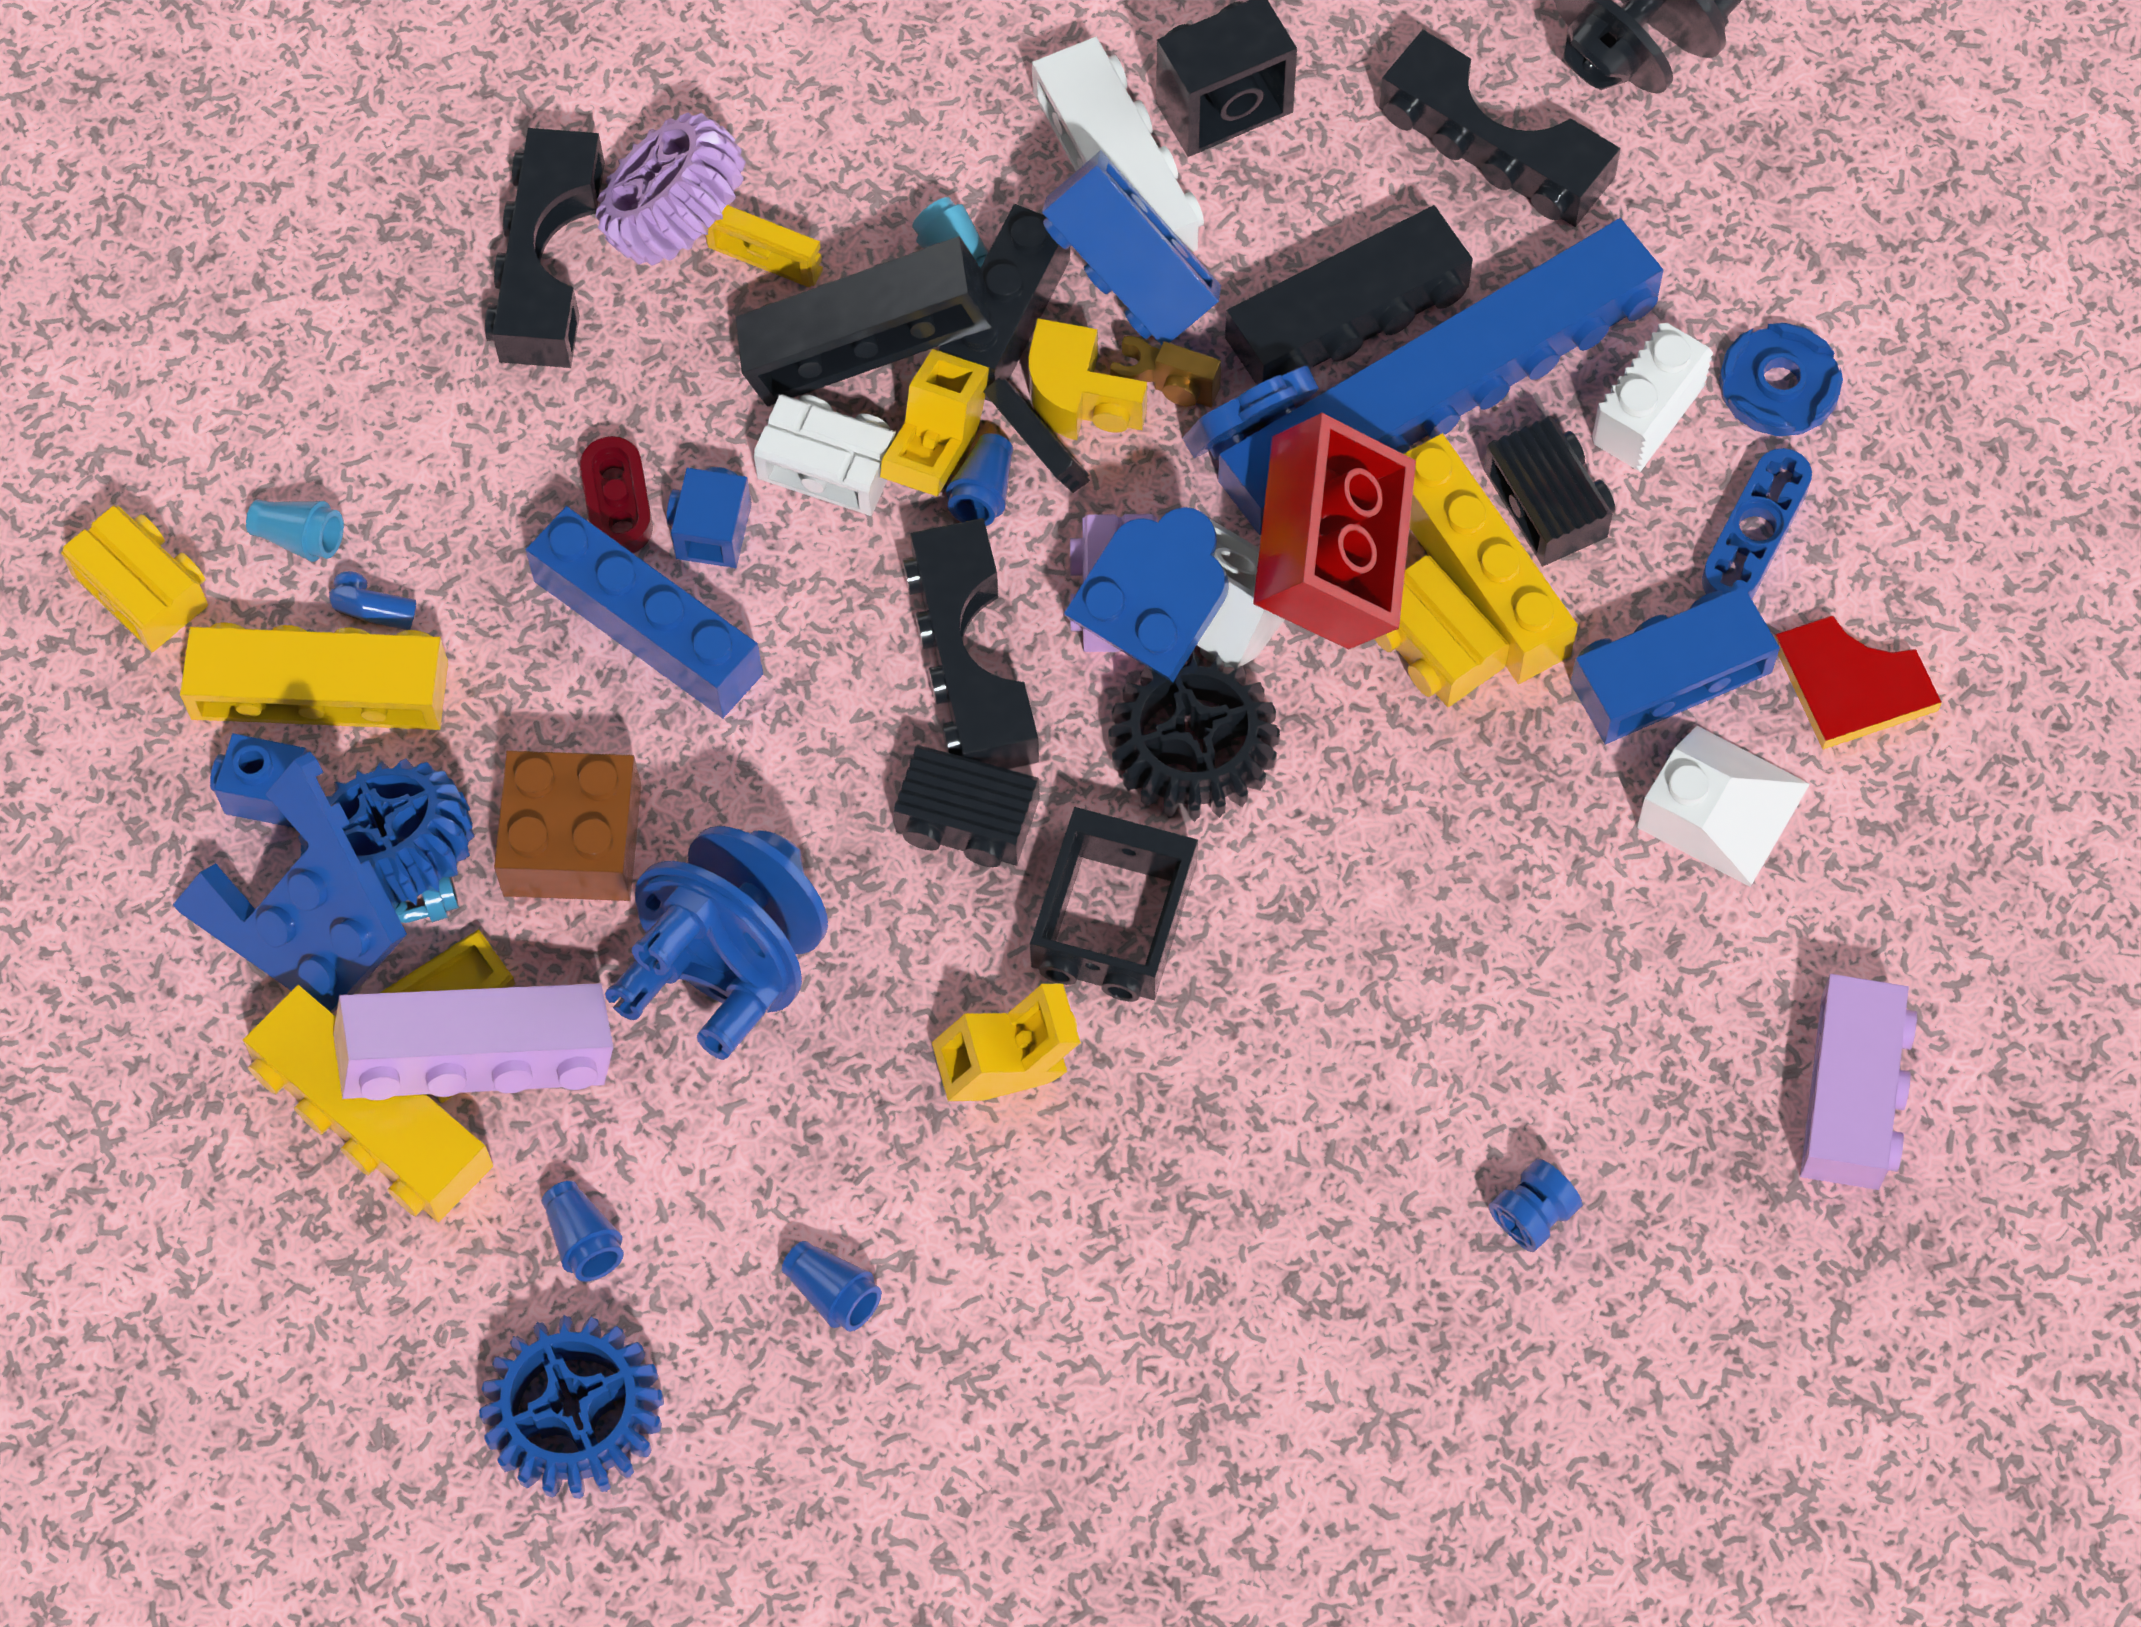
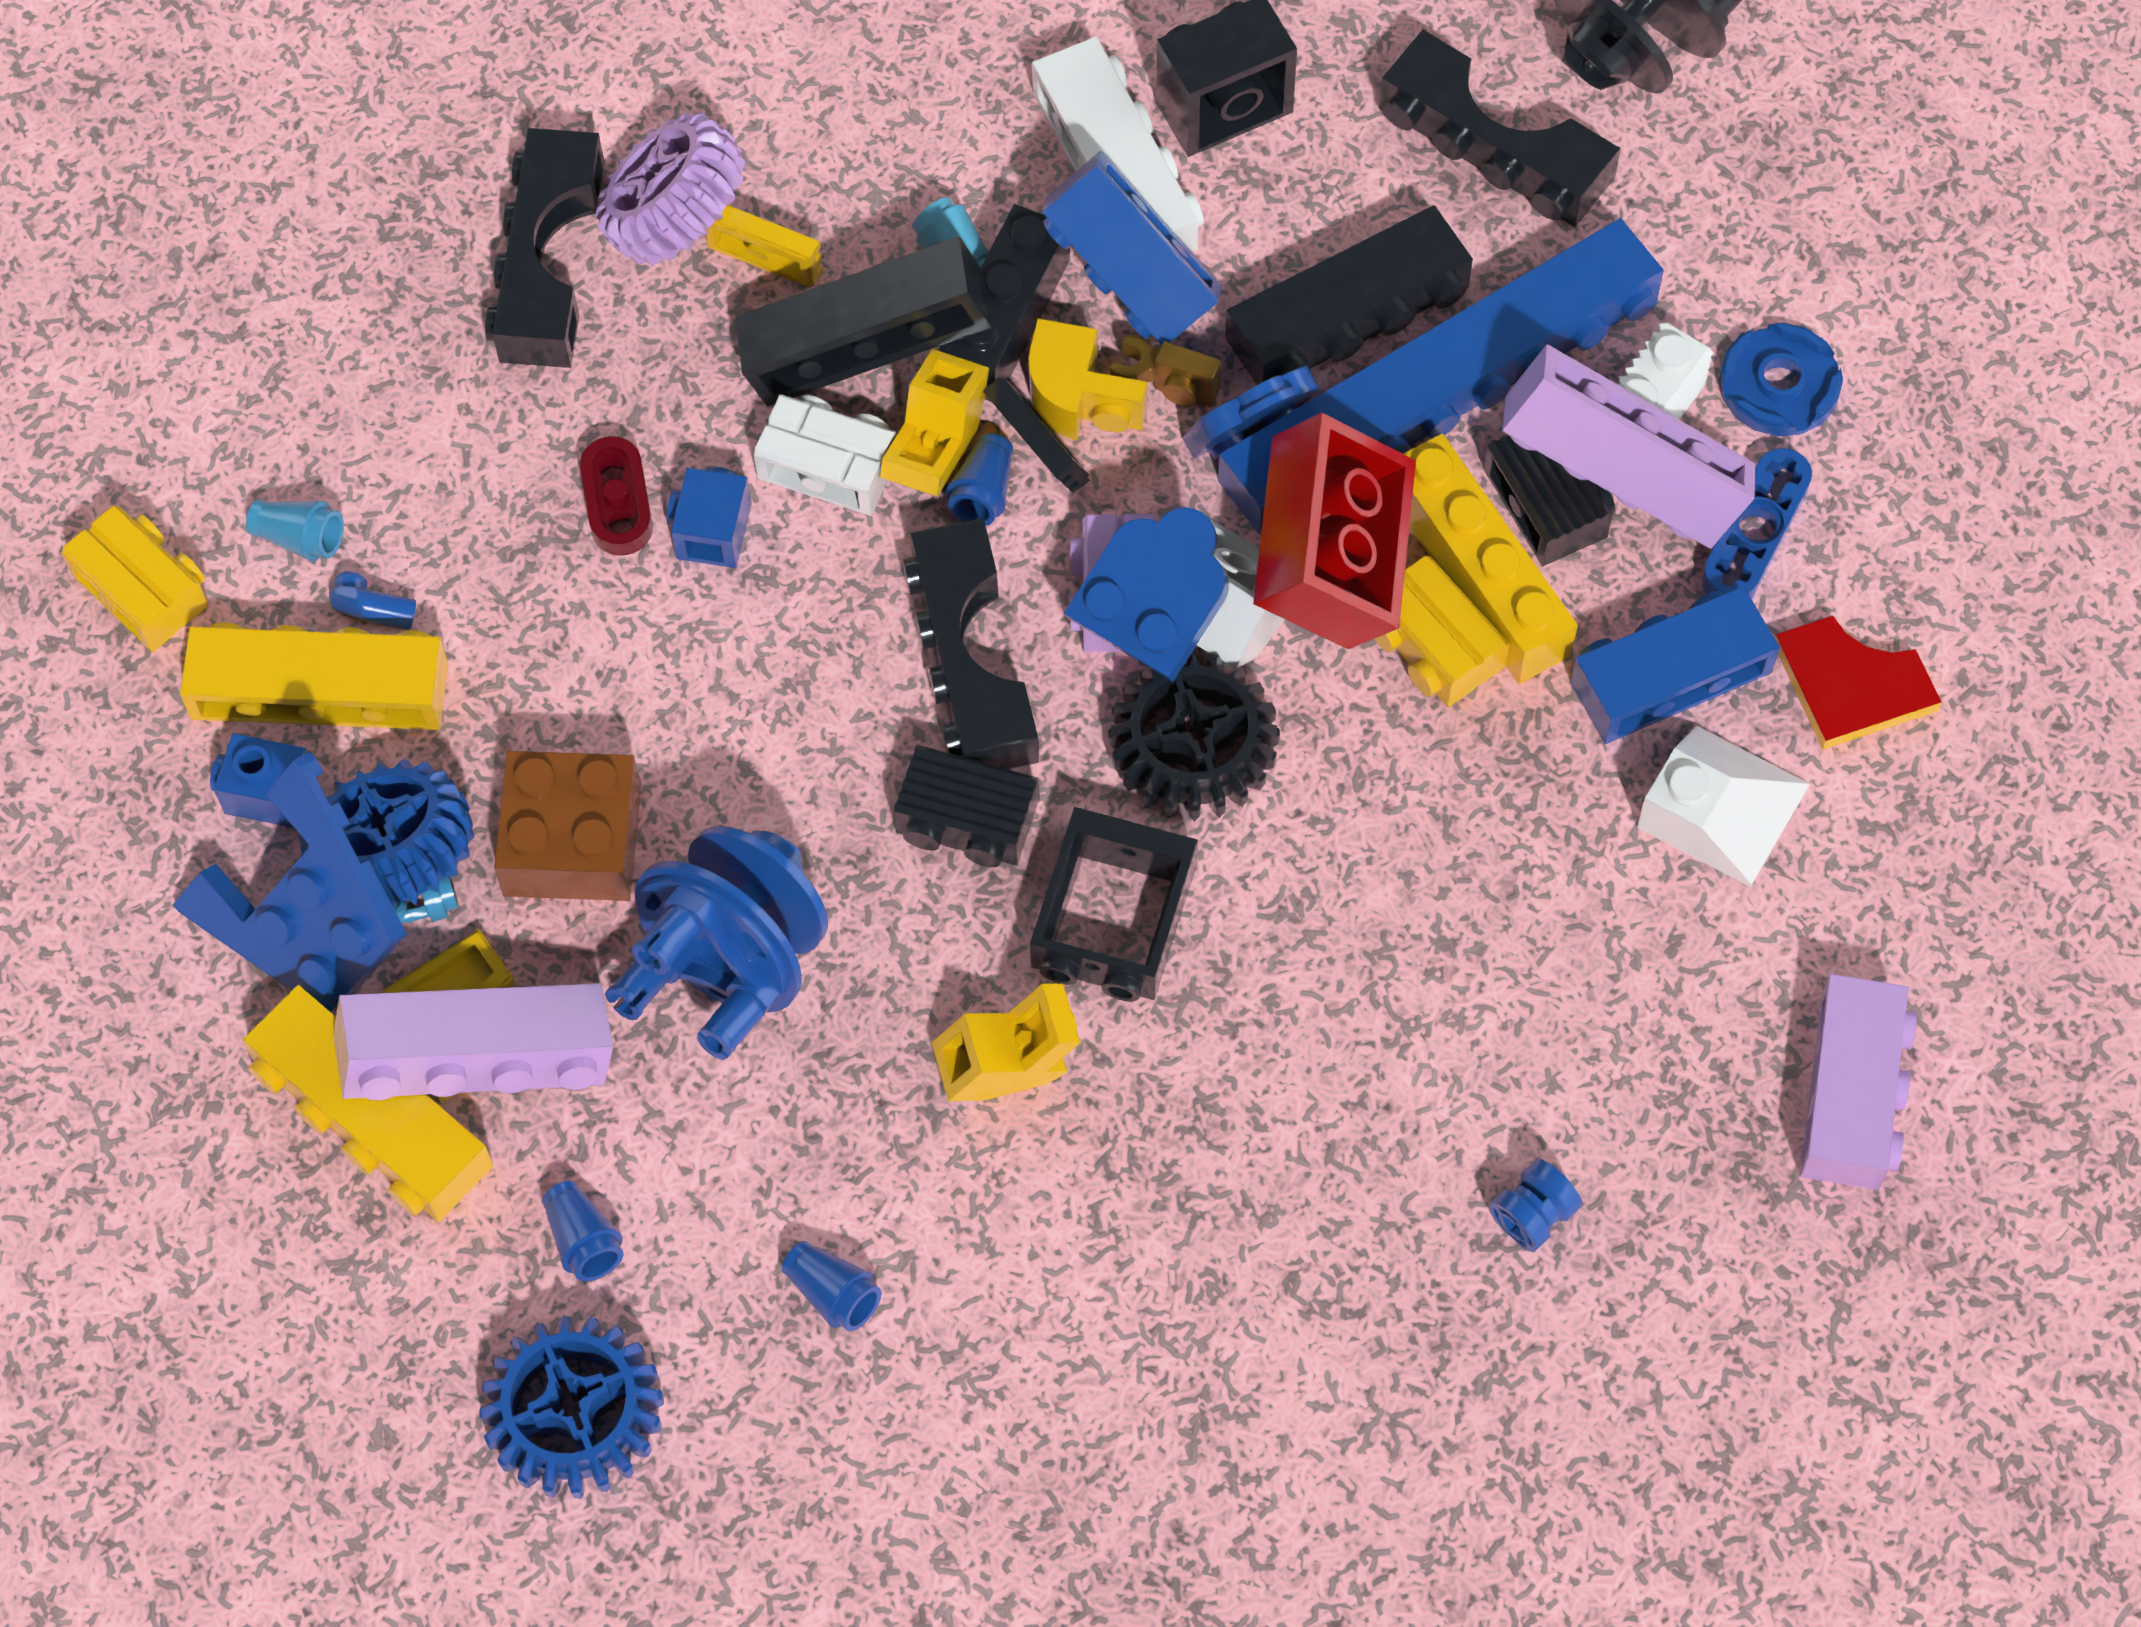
(645, 612): blue brick -> none
(1628, 447): none -> lavender brick

